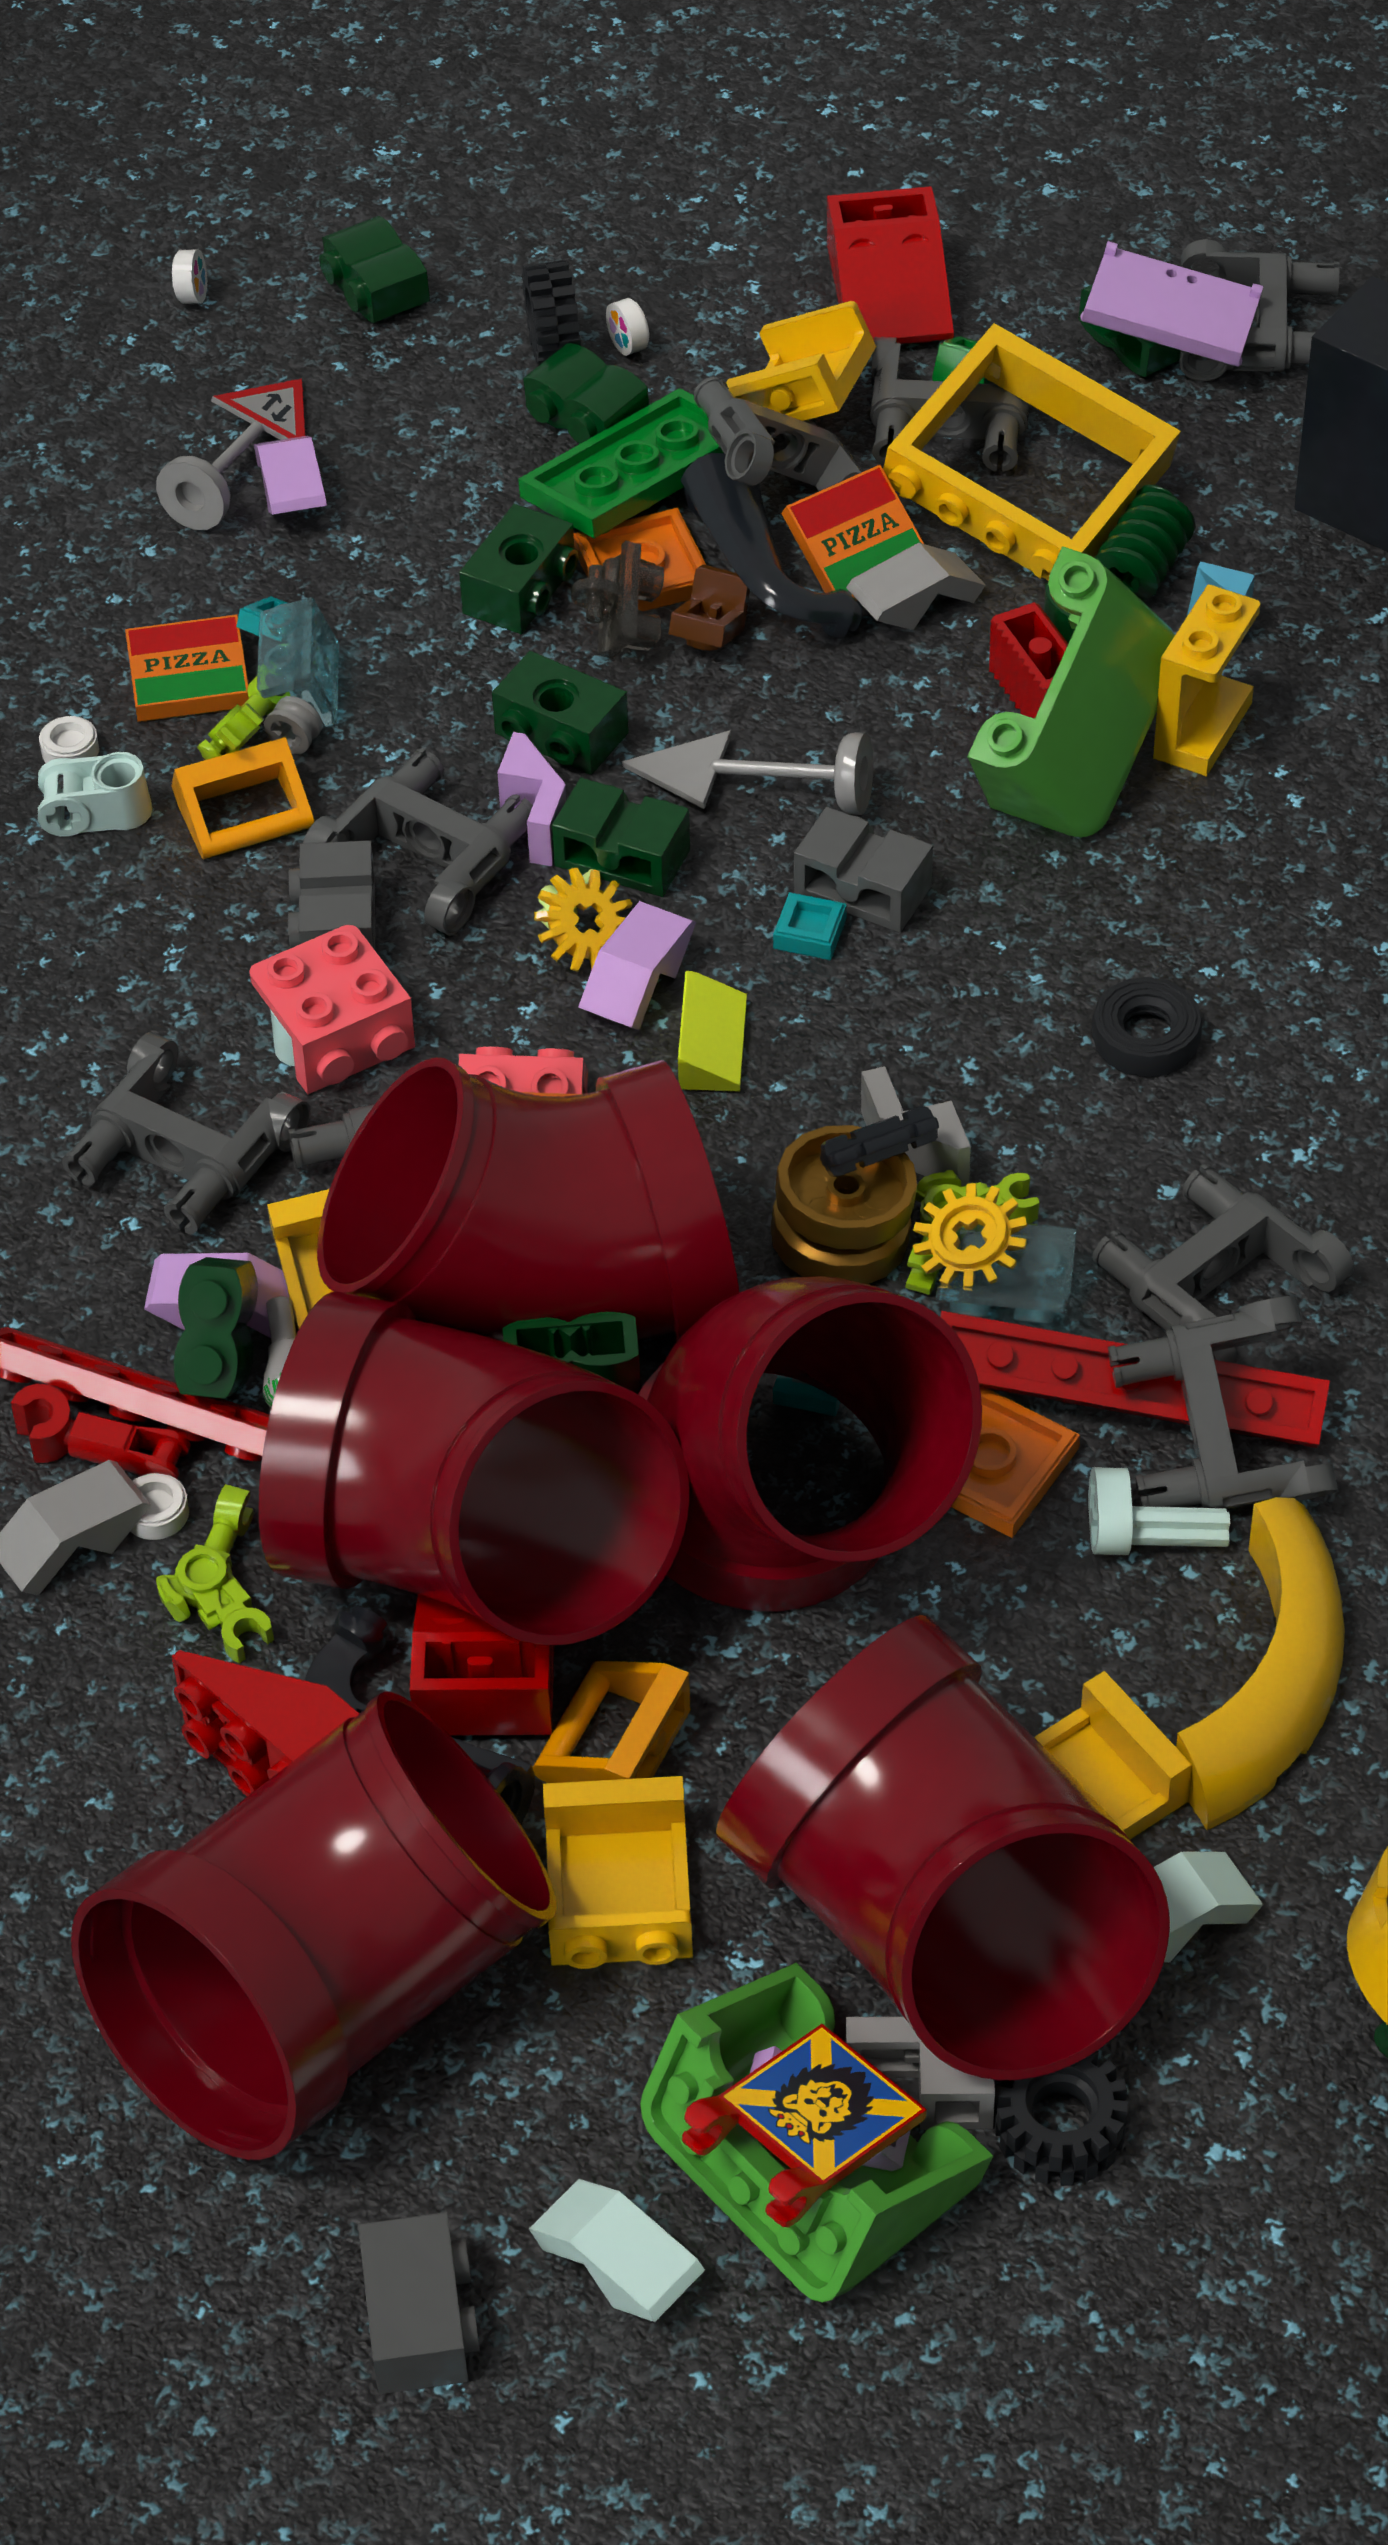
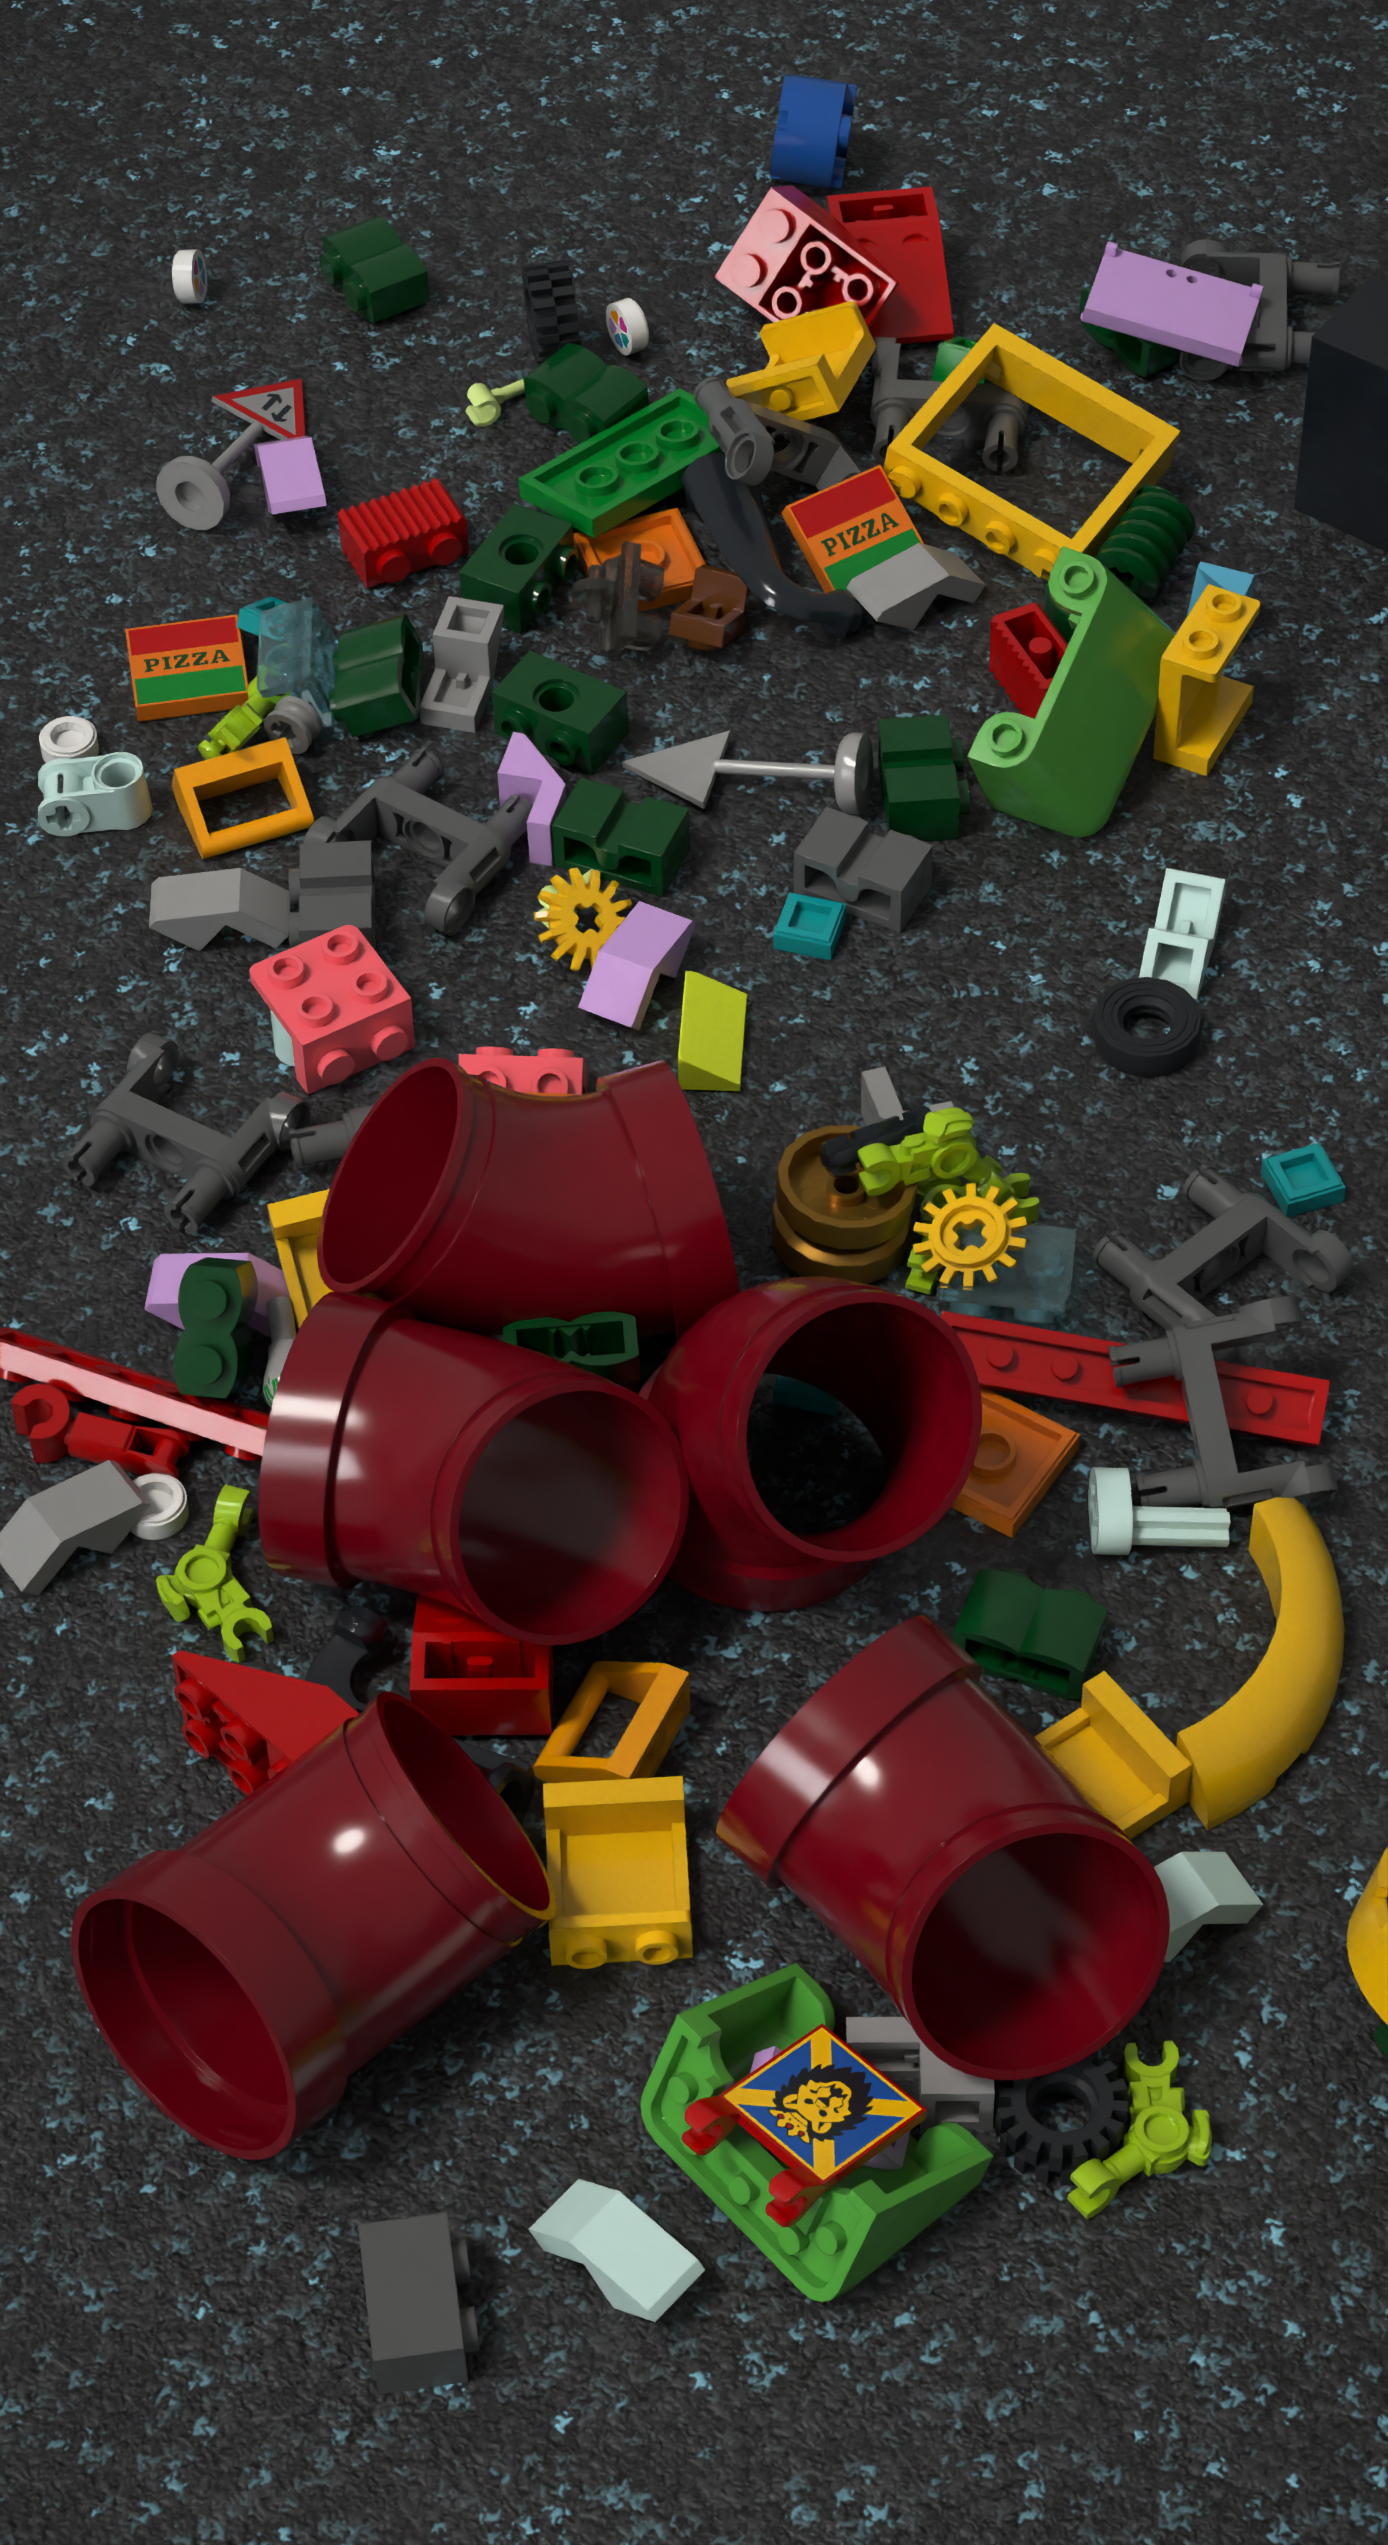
(202, 903): none -> light grey slope
(377, 676): none -> dark green brick
(403, 533): none -> red brick
(465, 664): none -> light grey slope
(487, 402): none -> yellowish green hand
(802, 261): none -> red slope
(813, 131): none -> blue brick
(920, 777): none -> dark green brick
(941, 1149): none -> lime piece
(1031, 1632): none -> dark green brick
(1157, 2135): none -> lime piece
(1184, 929): none -> light aqua slope
(1303, 1180): none -> teal tile

